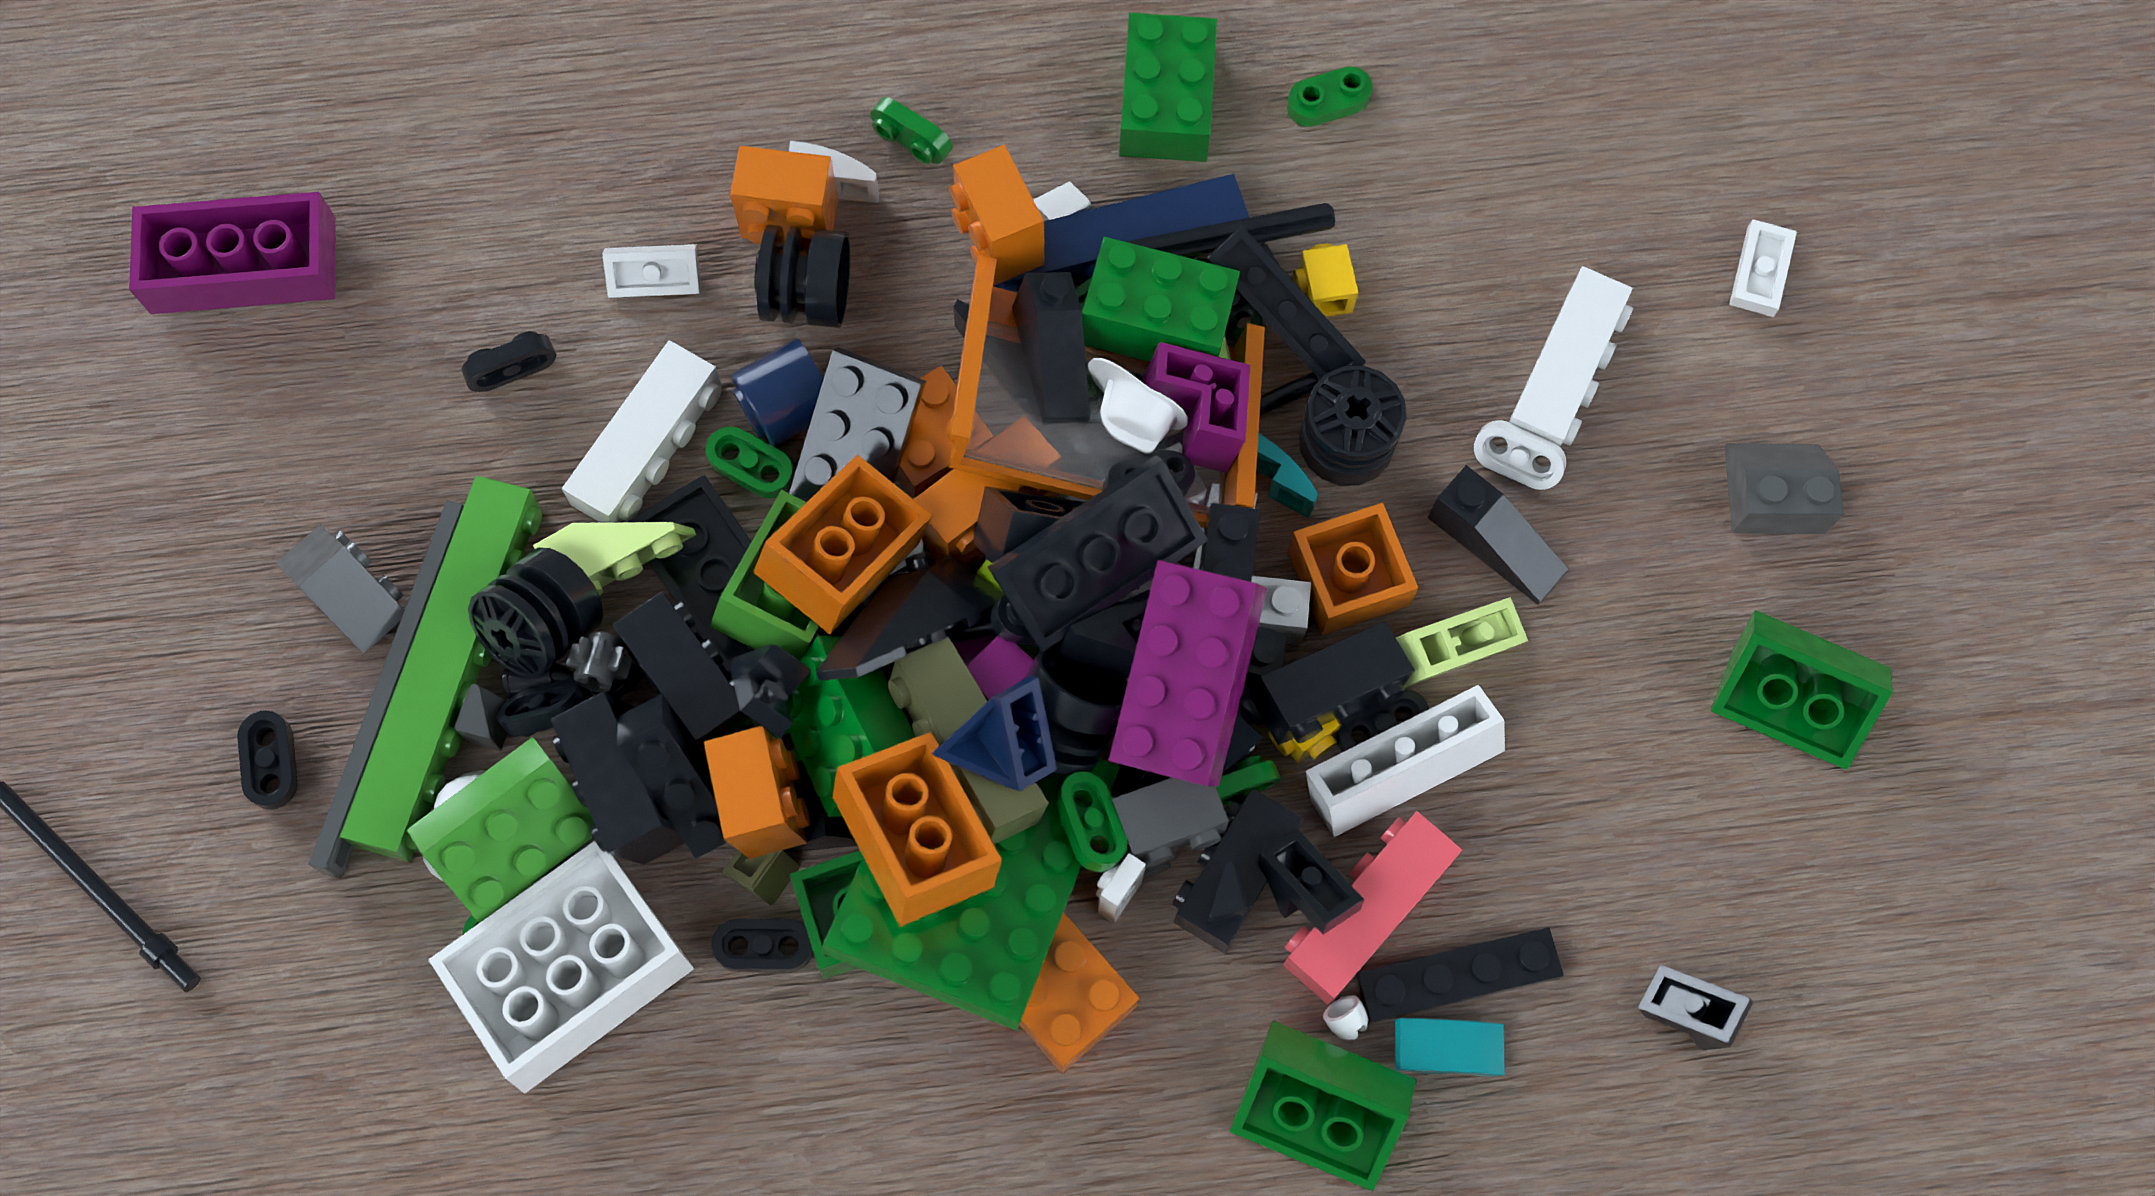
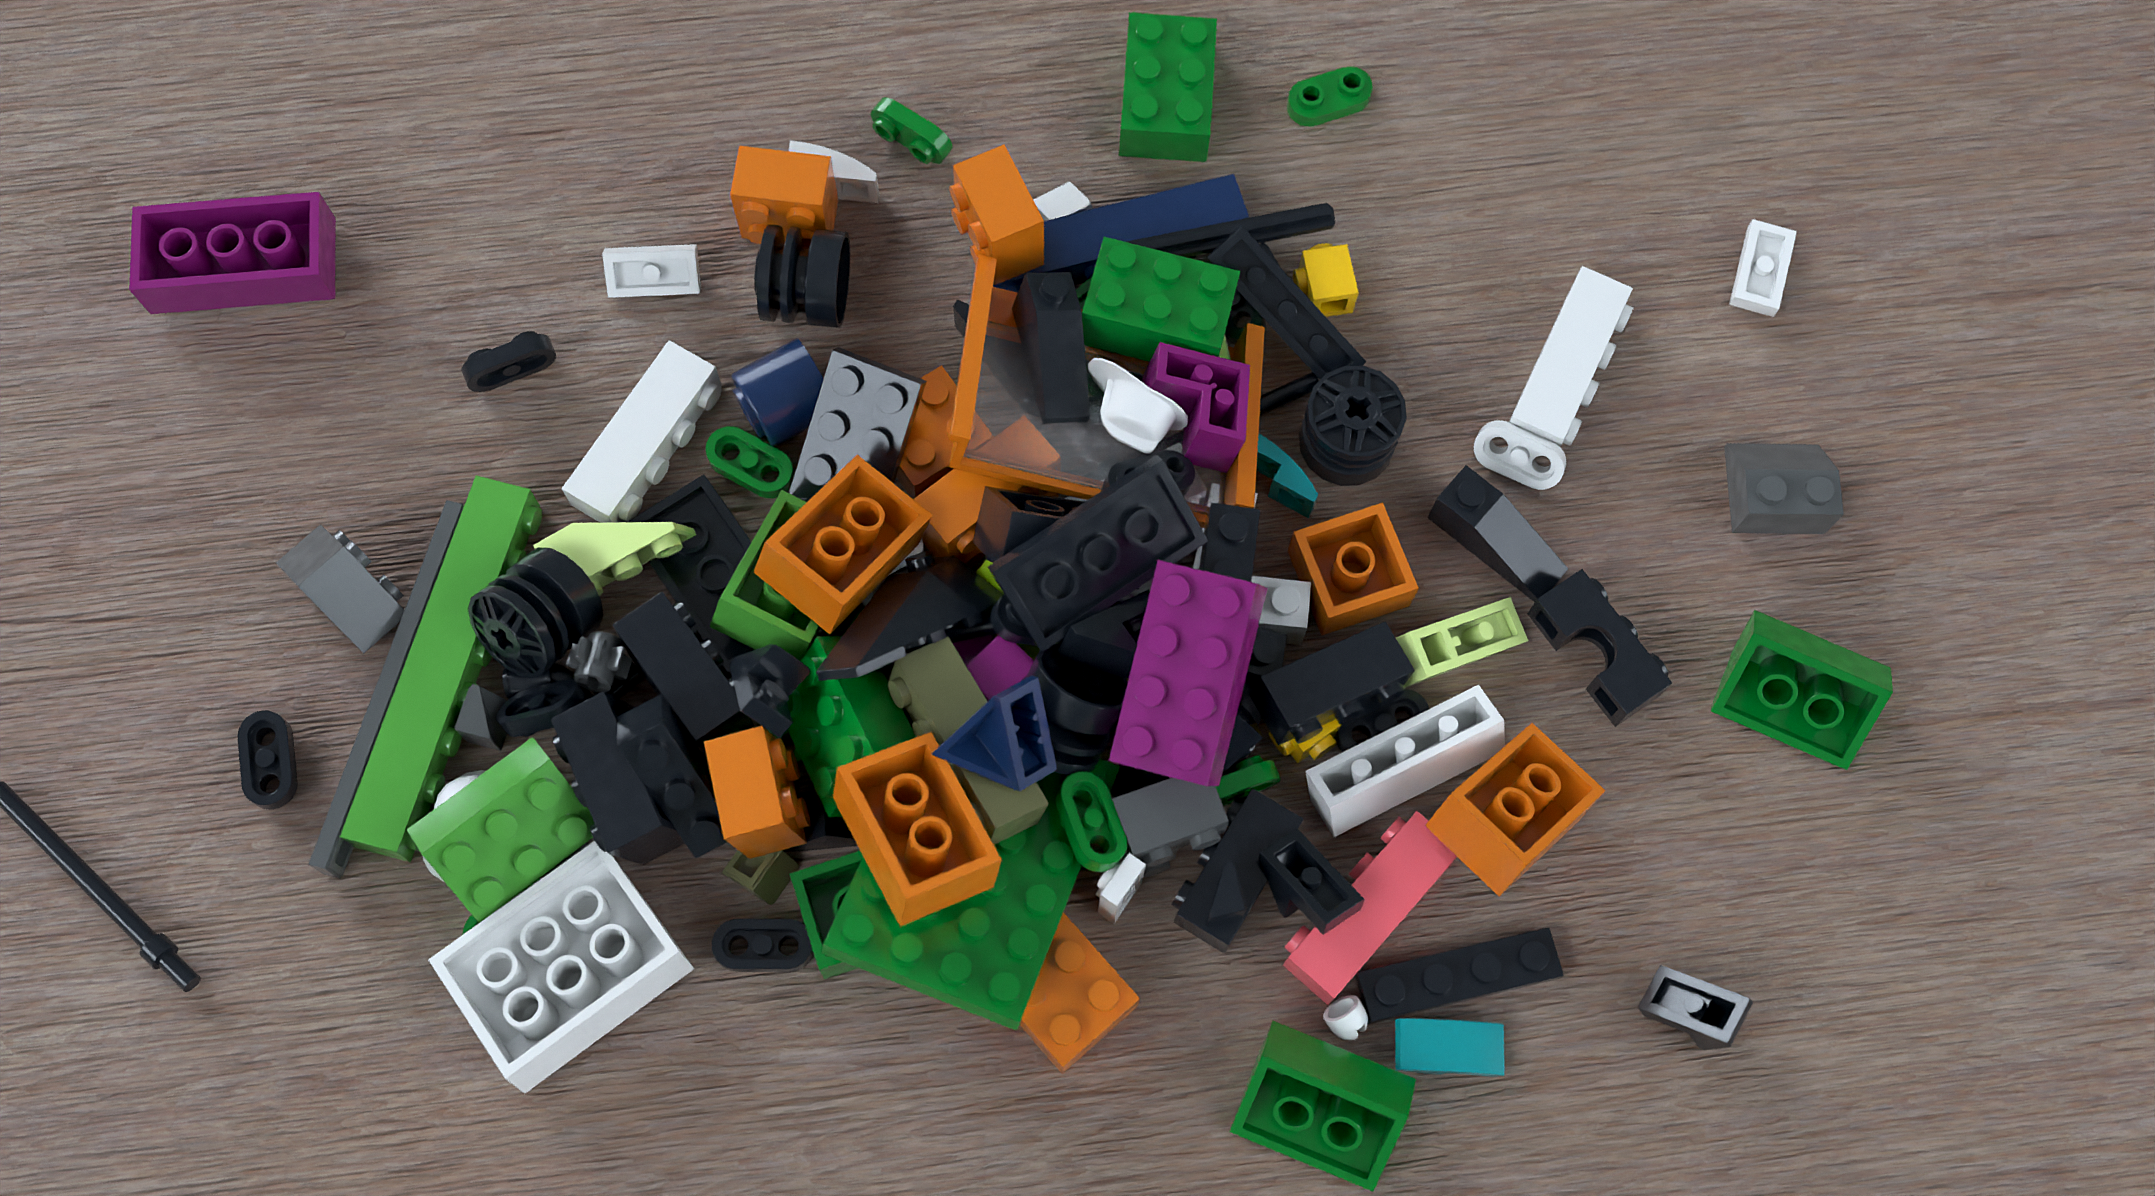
(1514, 808): none -> orange brick
(1581, 611): none -> black arch

